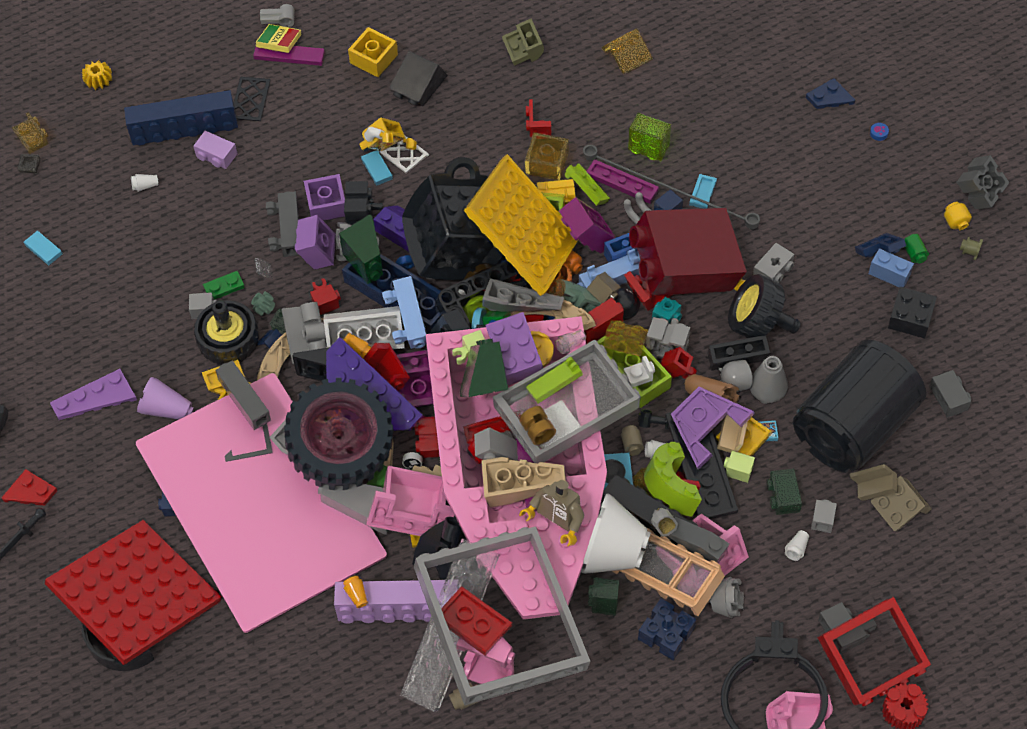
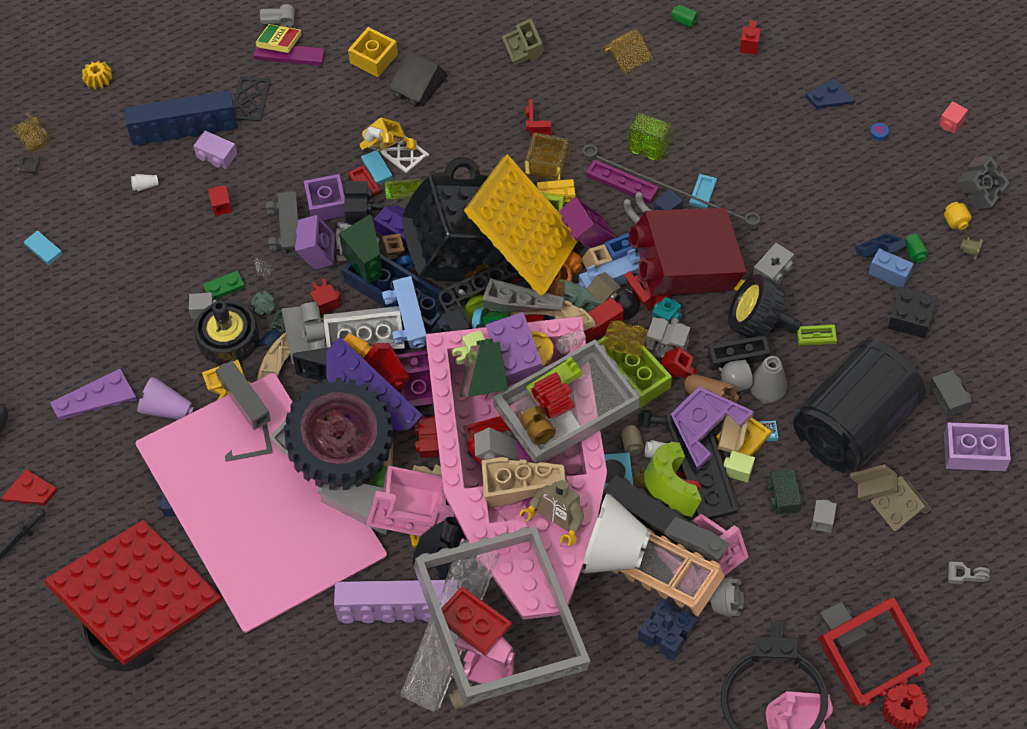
(220, 200): none -> red brick
(355, 590): light orange cone -> none
(362, 174): none -> red tile
(392, 246): none -> medium nougat brick
(401, 188): none -> clear neon green slope
(411, 459): tile -> none
(553, 395): none -> red brick
(587, 184): lime hinge -> none
(596, 256): none -> tan brick
(604, 596): clear green brick -> none
(640, 372): white bracket -> none
(664, 522): light grey rock -> none
(685, 16): none -> green brick
(750, 38): none -> red brick
(796, 547): white cone -> none
(816, 338): none -> lime tile
(953, 117): none -> coral brick
(977, 446): none -> lavender brick
(980, 574): none -> light grey piece

